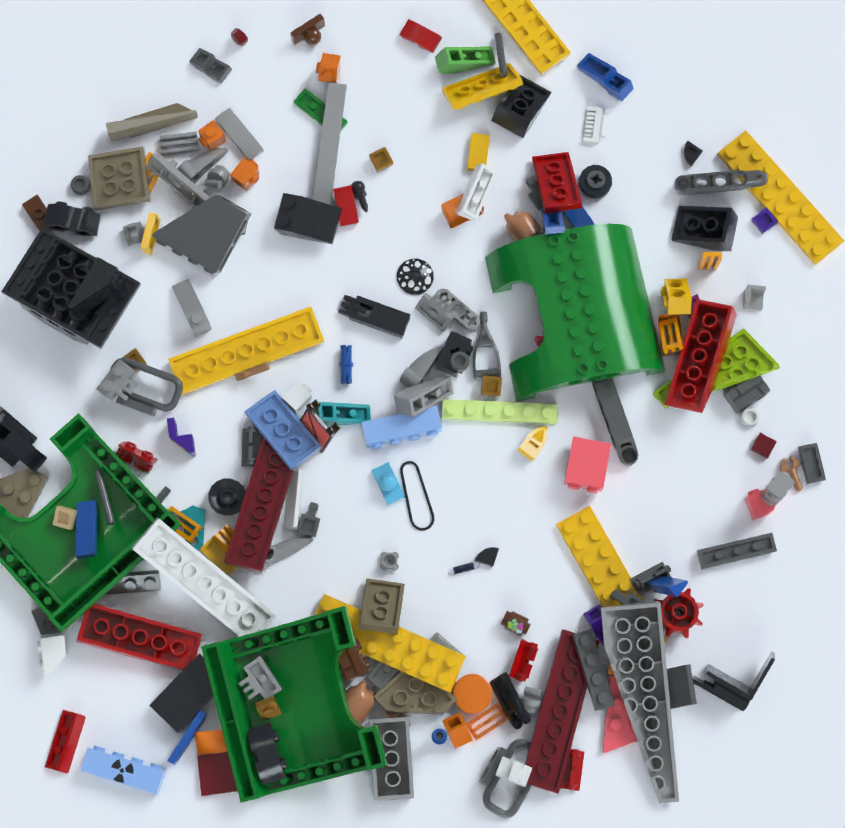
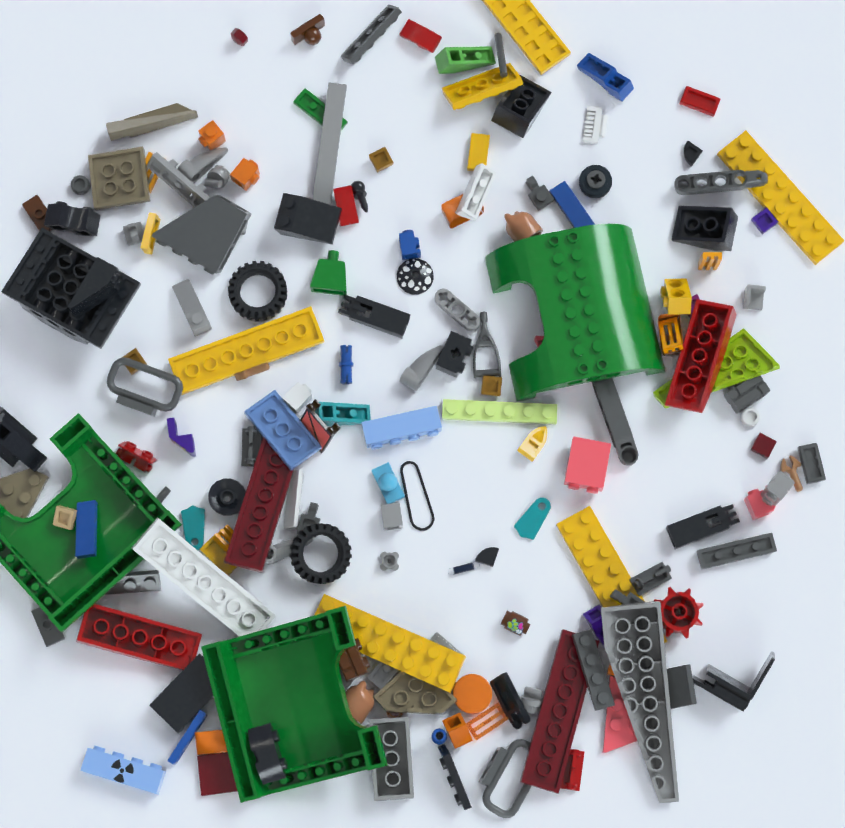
(53, 651): white slope -> none
(65, 741): red slope -> none
(104, 497): dark grey bar -> none
(117, 381): light grey hinge -> none
(179, 143): light grey tile -> none
(194, 533): light orange tile -> none
(210, 65): dark grey slope -> none
(239, 134): light grey tile -> none
(250, 270): none -> black tyre
(260, 680): light grey hinge -> none
(268, 708): pearl gold plate -> none
(328, 68): orange brick -> none
(330, 275): none -> green torso
(341, 563): none -> black tyre
(371, 34): none -> dark grey plate
(381, 606): dark tan tile -> none
(391, 516): none -> light grey panel
(409, 245): none -> blue brick
(422, 396): light grey slope -> none
(436, 310): light grey hinge -> none
(453, 778): none -> black wing
(459, 361): dark grey tile -> none
(513, 771): white brick -> none
(520, 668): red hinge -> none
(532, 519): none -> teal piece
(552, 222): blue slope -> none
(556, 182): red tile -> none
(667, 585): blue slope -> none
(696, 527): none -> black hinge
(700, 101): none -> red tile

